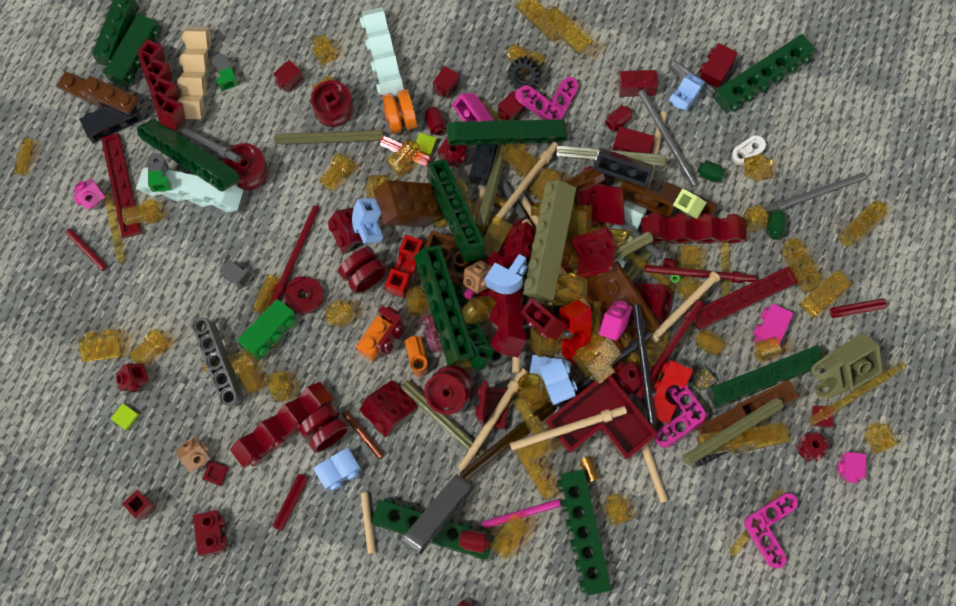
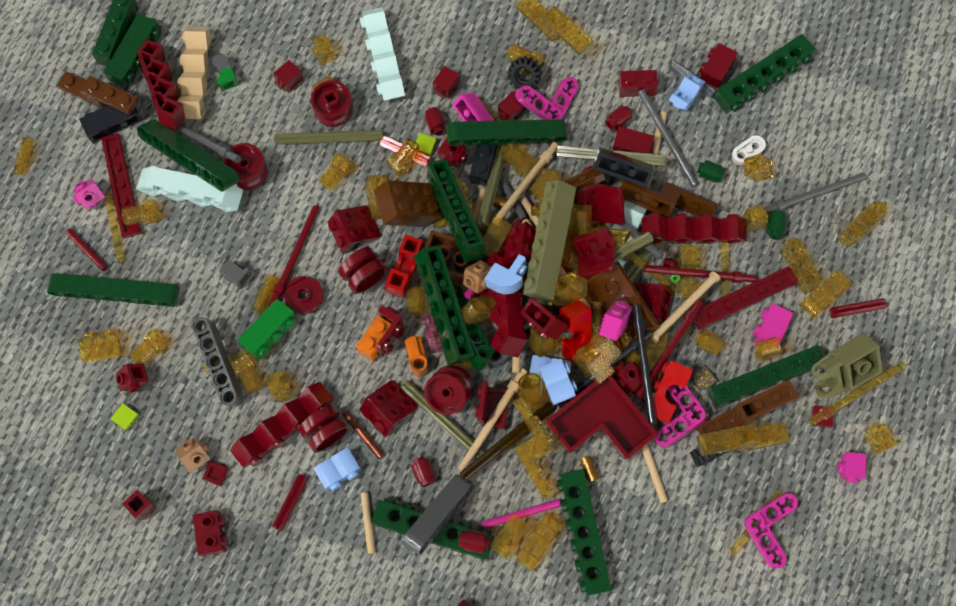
(113, 290): none -> dark green beam
(157, 173): leg -> none
(338, 313): clear yellow head -> none
(365, 218): light blue brick -> none
(399, 111): orange wheel -> none
(423, 471): none -> dark red brick
(539, 541): none -> clear yellow beam
(605, 416): tan bar -> none
(616, 510): clear yellow brick -> none
(689, 203): yellowish green brick -> none
(732, 431): olive axle -> none
(806, 449): dark red brick -> none

